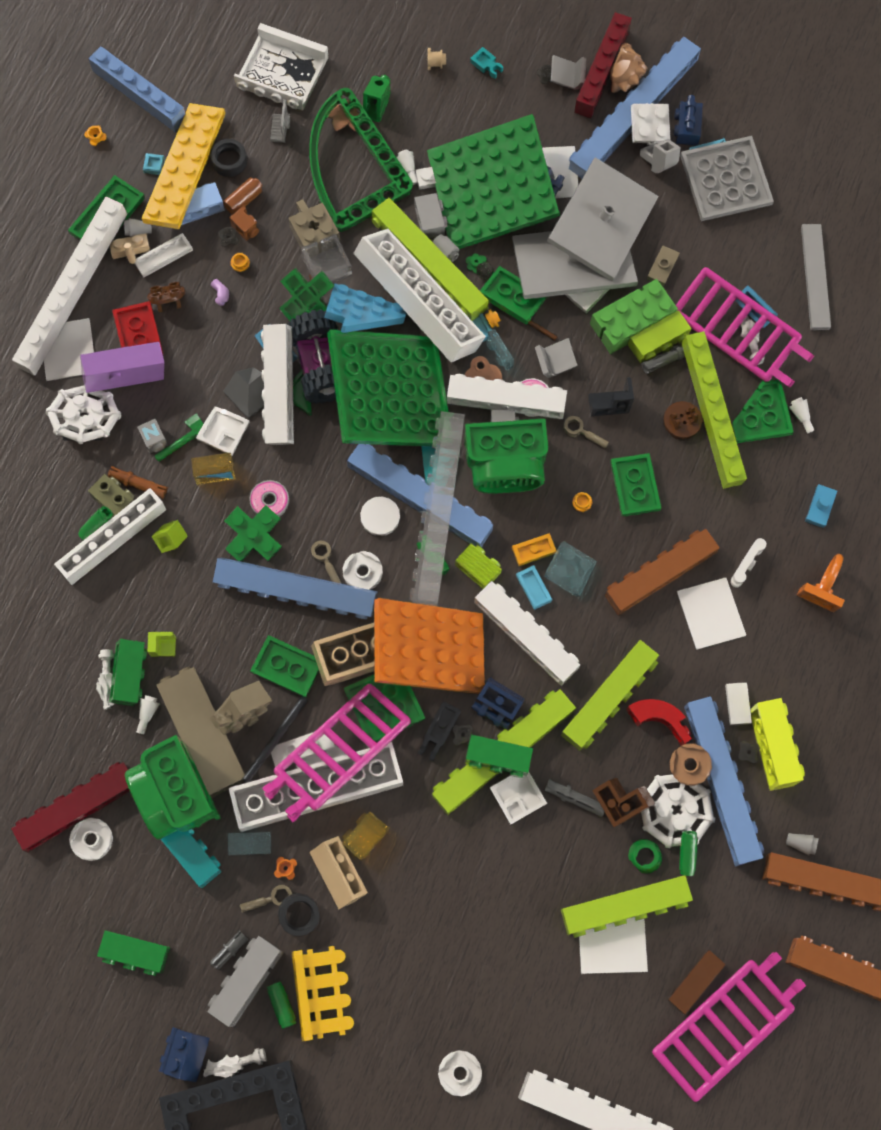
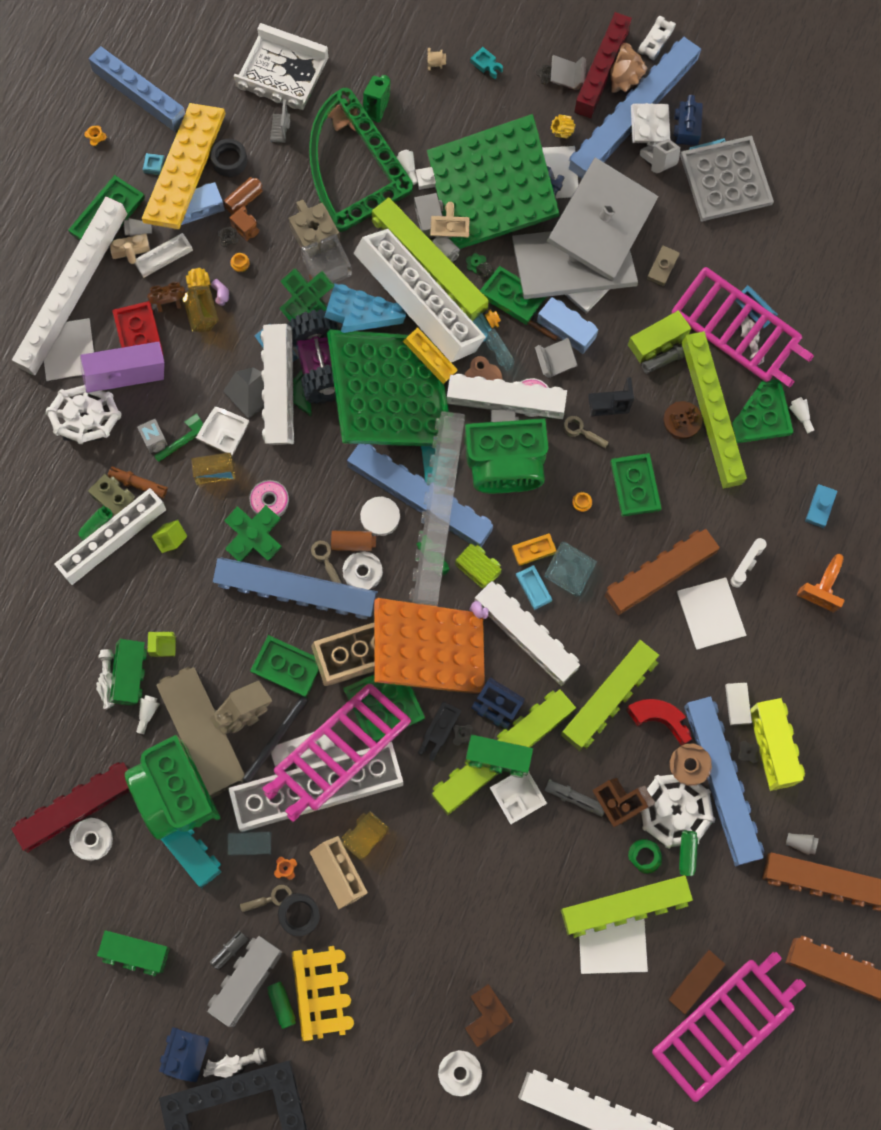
(197, 277): none -> yellow gear
(200, 308): none -> clear yellow brick
(352, 540): none -> dark orange brick
(430, 355): none -> yellow plate
(449, 225): none -> tan plate
(478, 611): none -> lavender arm
(493, 1017): none -> reddish brown brick
(563, 126): none -> yellow gear
(567, 324): none -> light blue brick
(632, 315): bright green piece -> none
(656, 38): none -> white plate
(815, 277): light grey tile -> none

